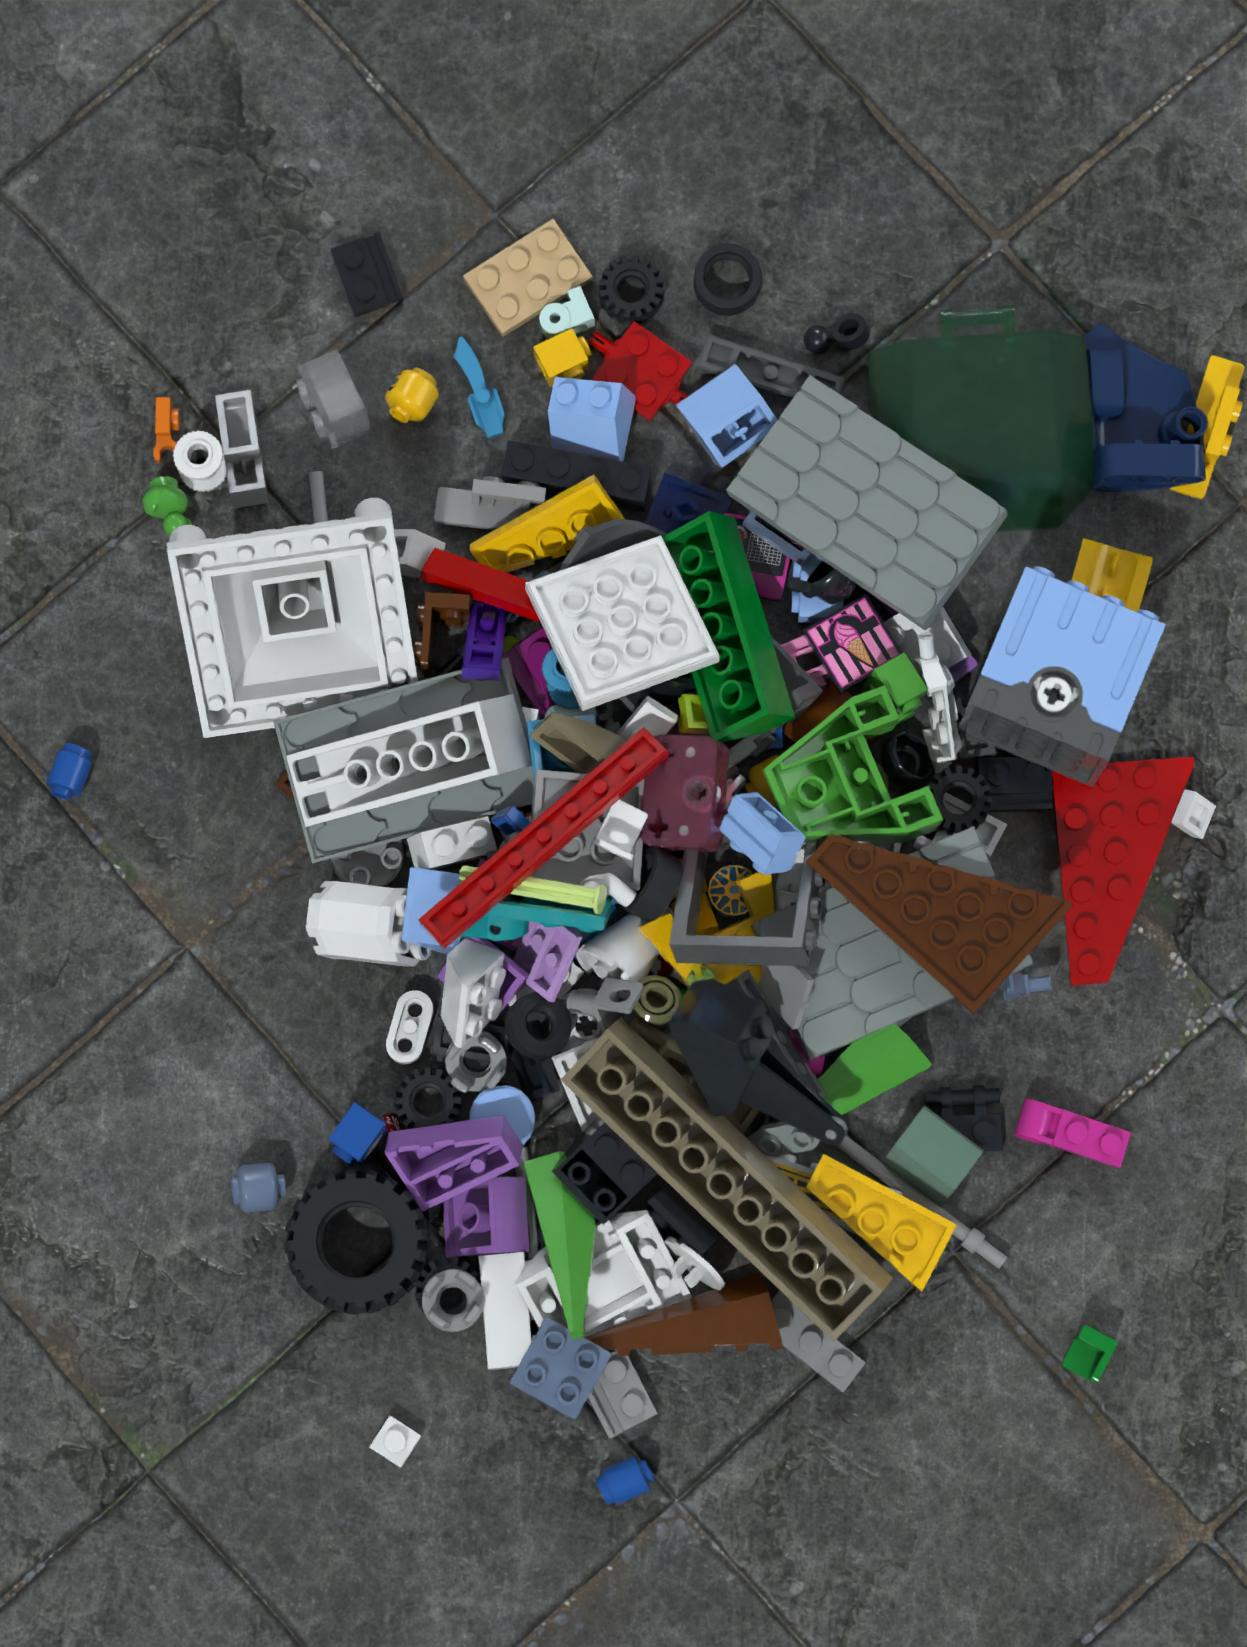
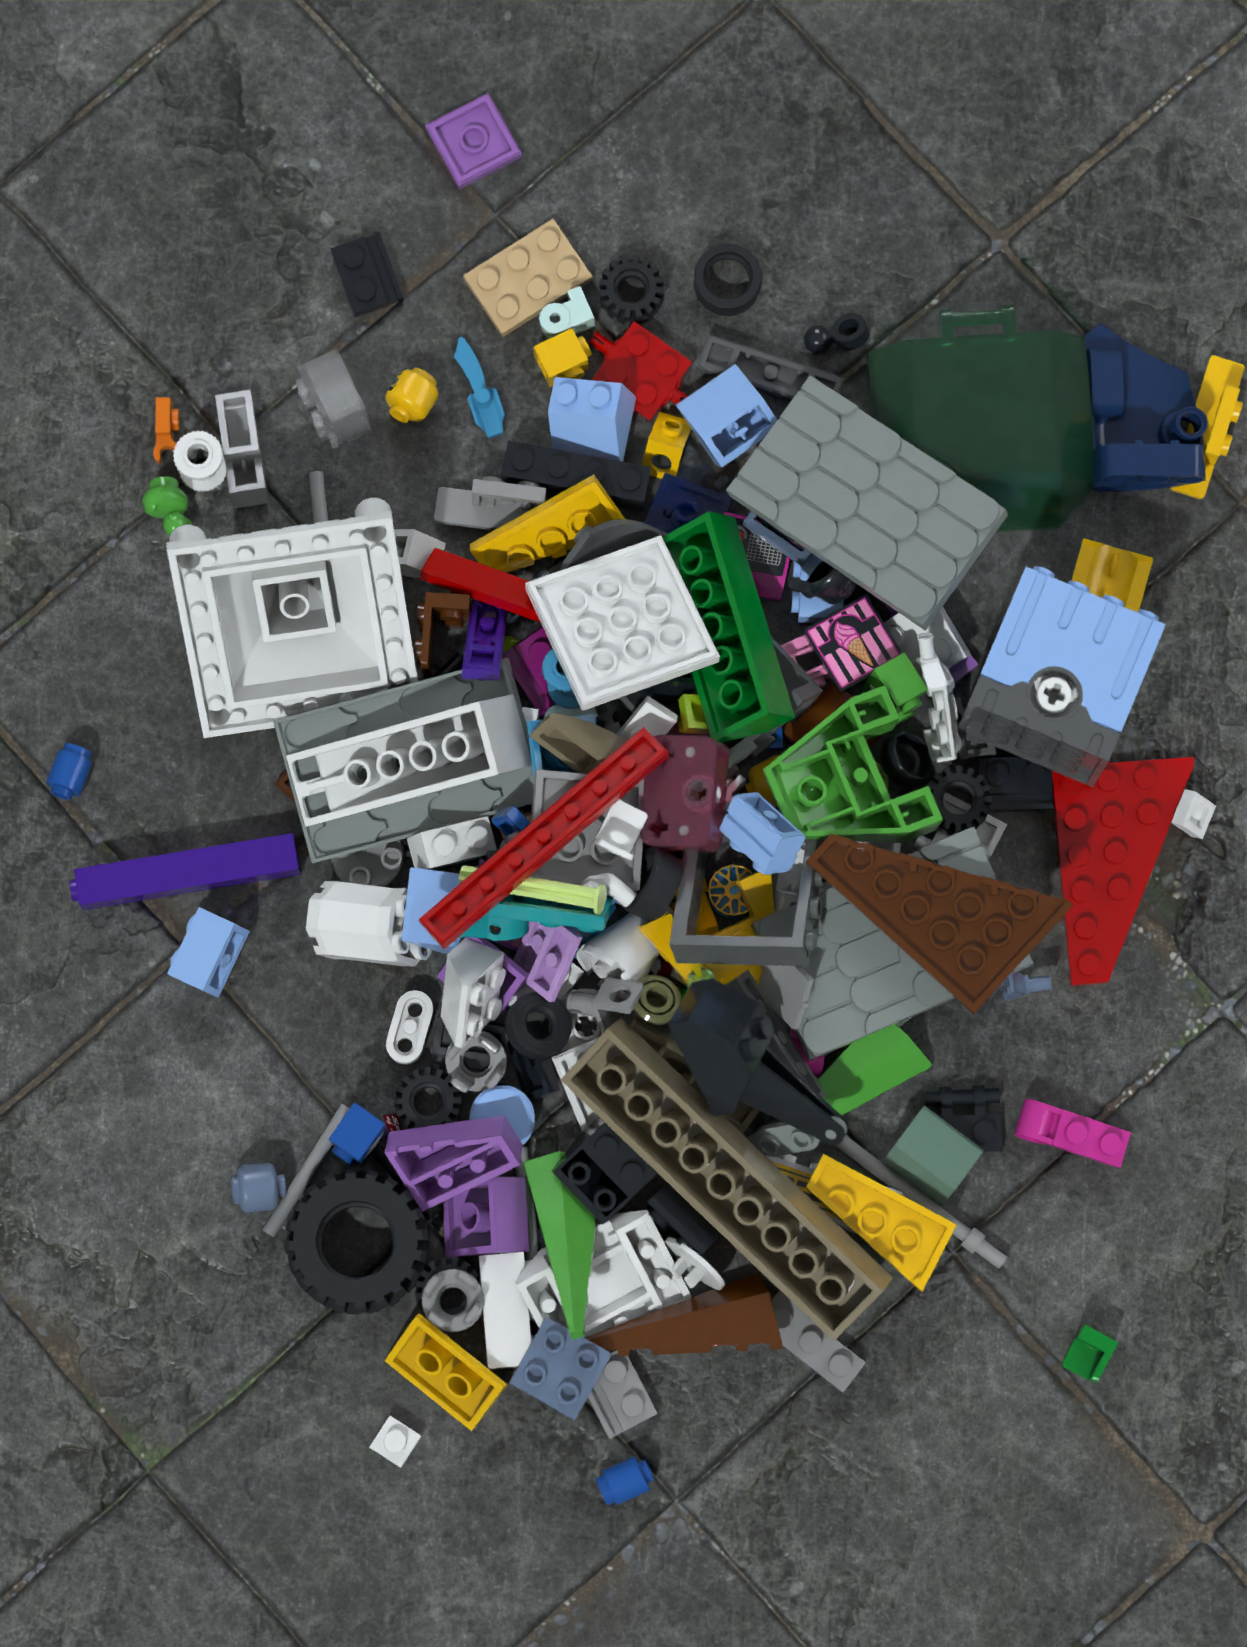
(185, 872): none -> dark purple brick
(208, 952): none -> light blue brick
(304, 1175): none -> light grey bar
(445, 1372): none -> yellow slope
(473, 141): none -> medium lavender tile
(668, 439): none -> yellow bracket

